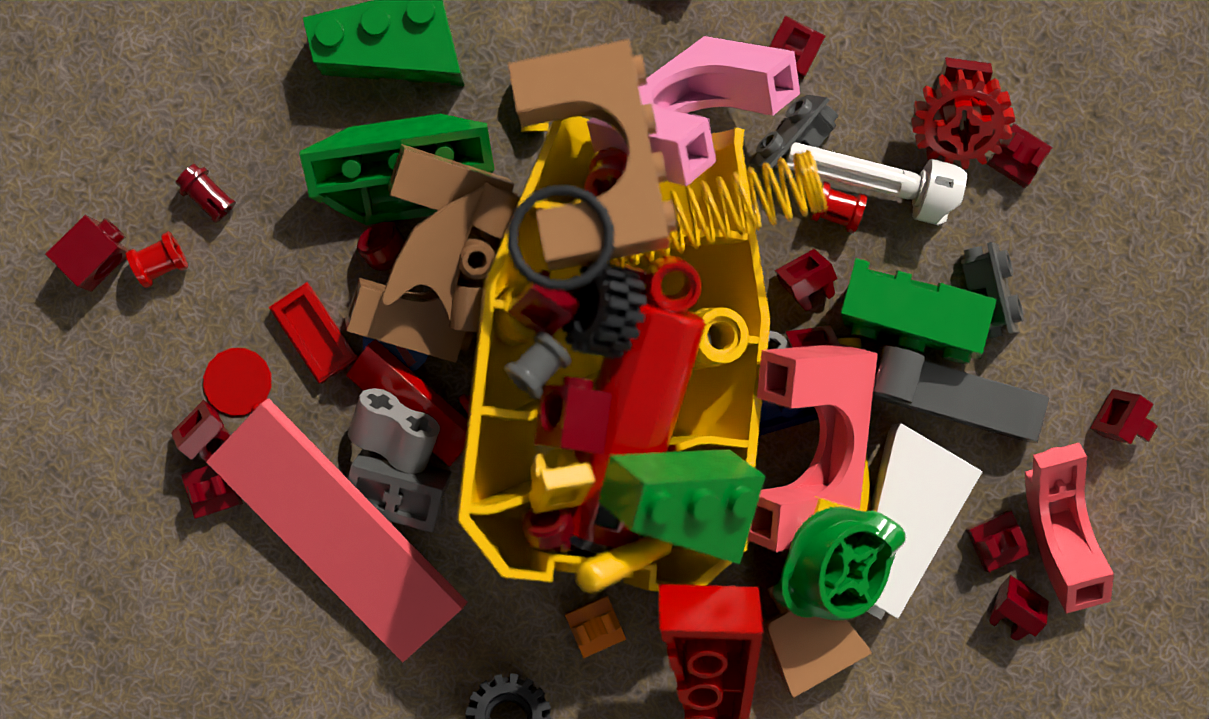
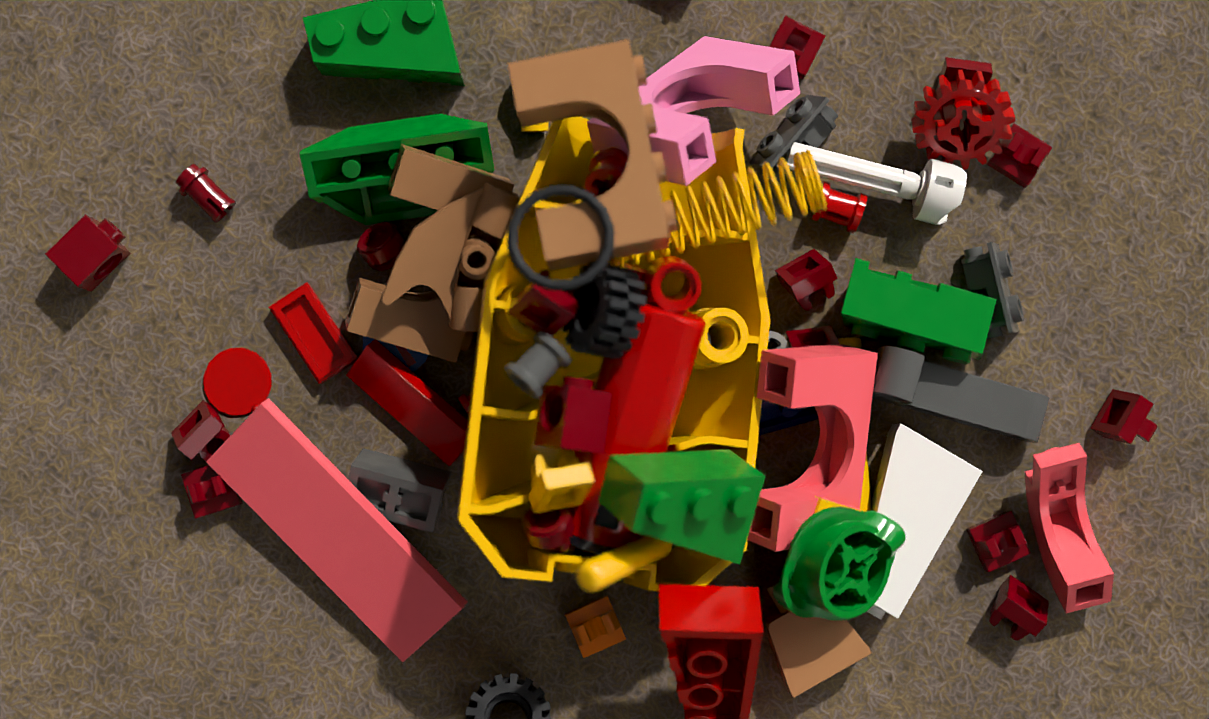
(156, 259): red bush -> none
(393, 430): light grey axle -> none

